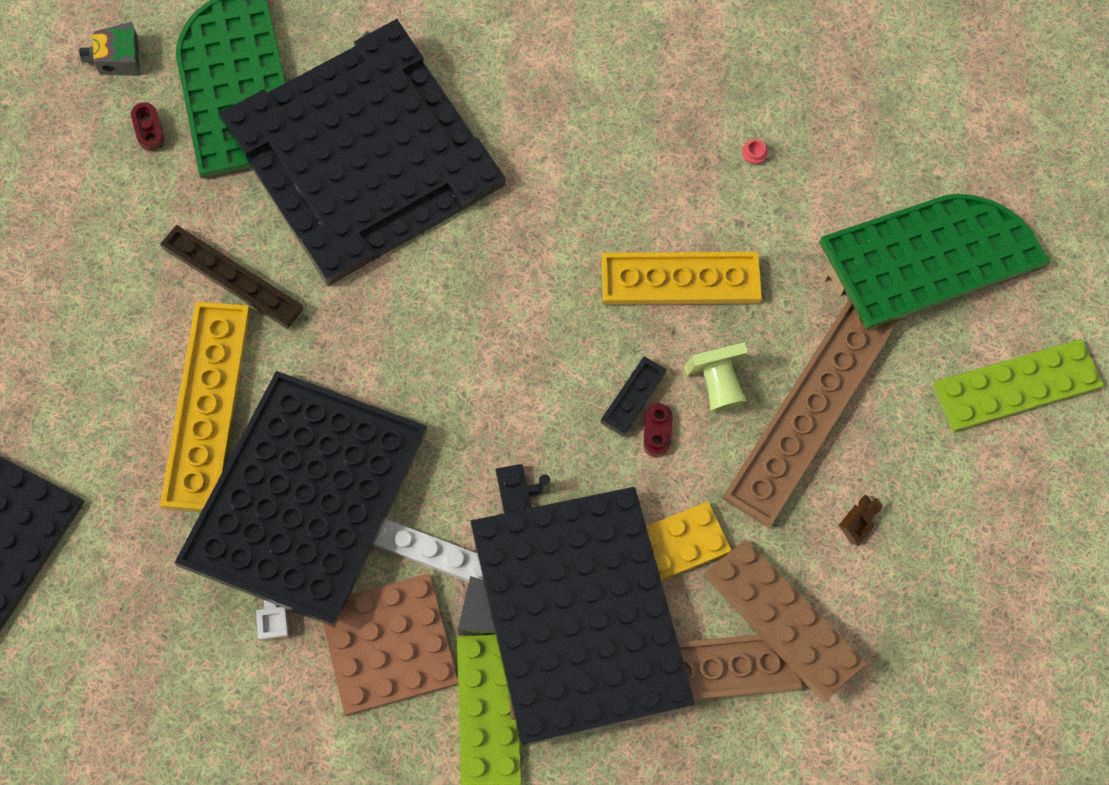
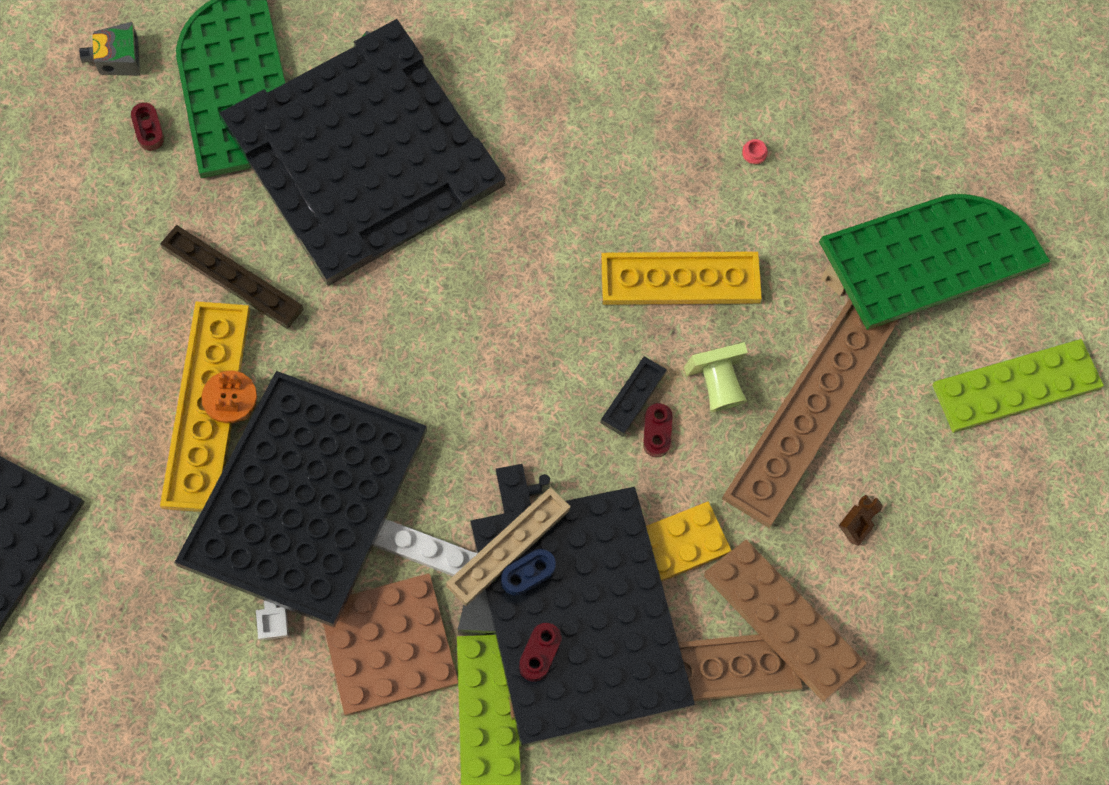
(228, 409): none -> orange plate
(507, 546): none -> tan plate
(527, 572): none -> dark blue plate
(541, 651): none -> dark red plate

